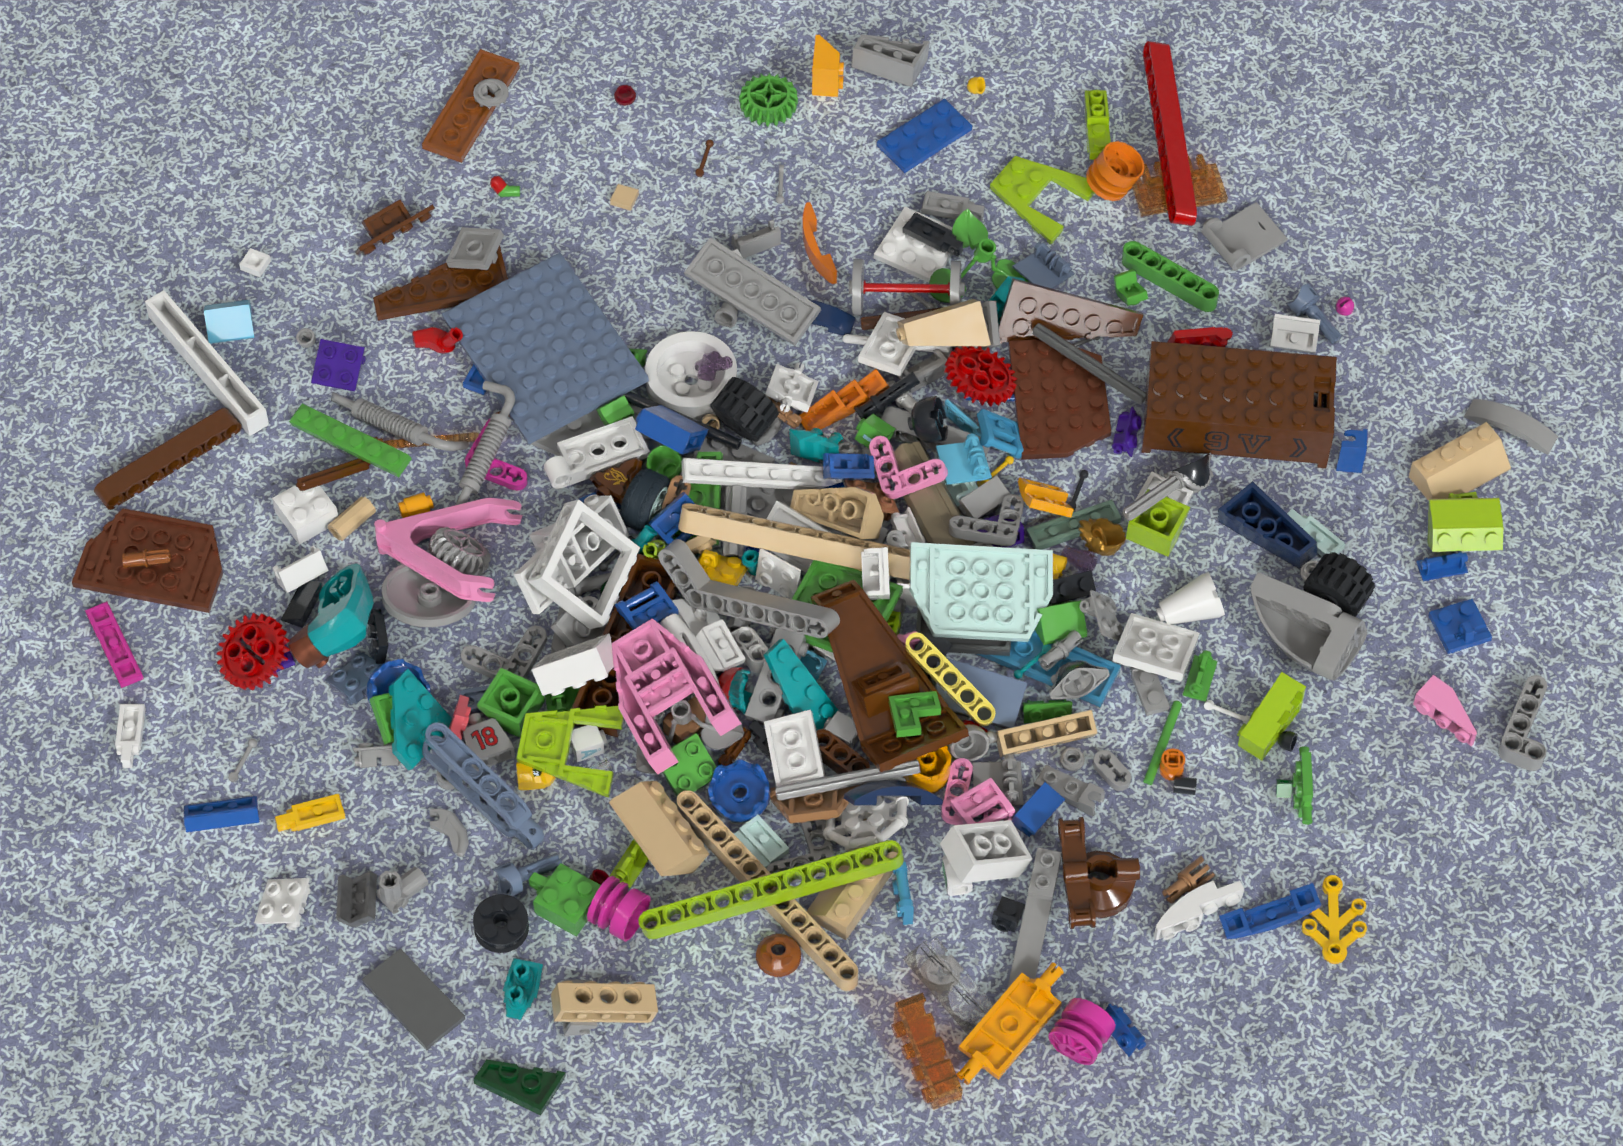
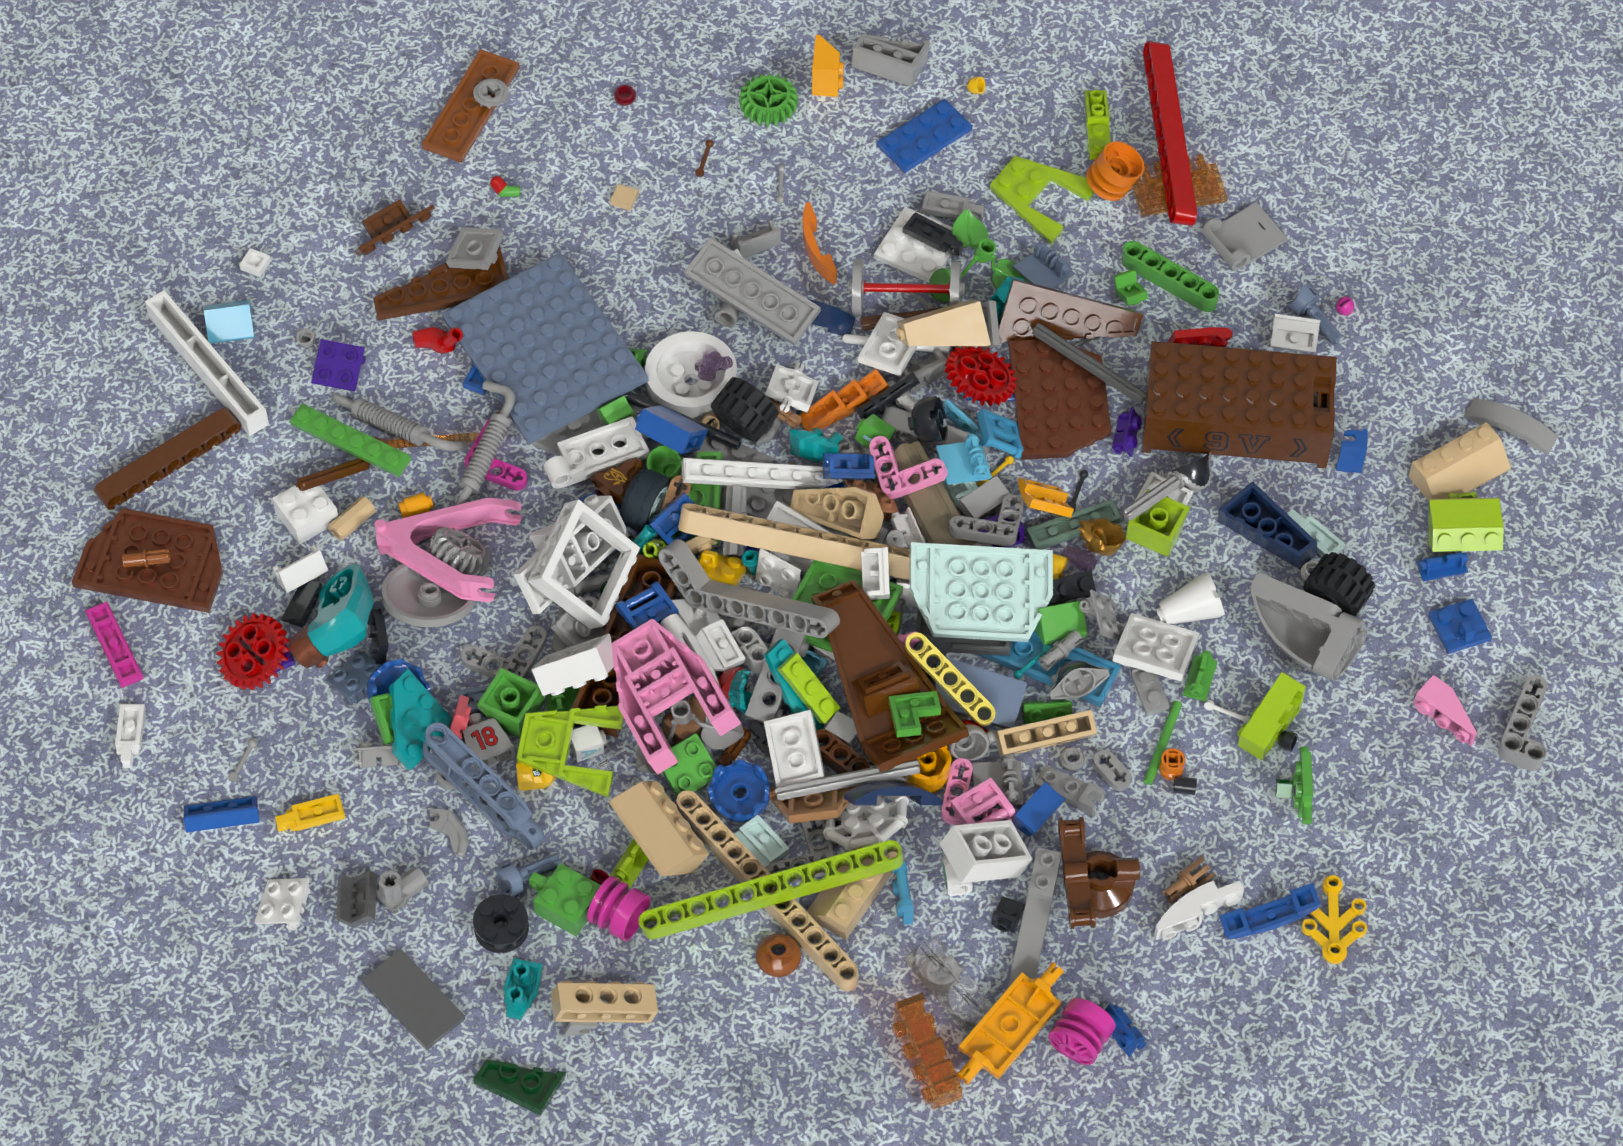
(808, 688): none -> lime plate

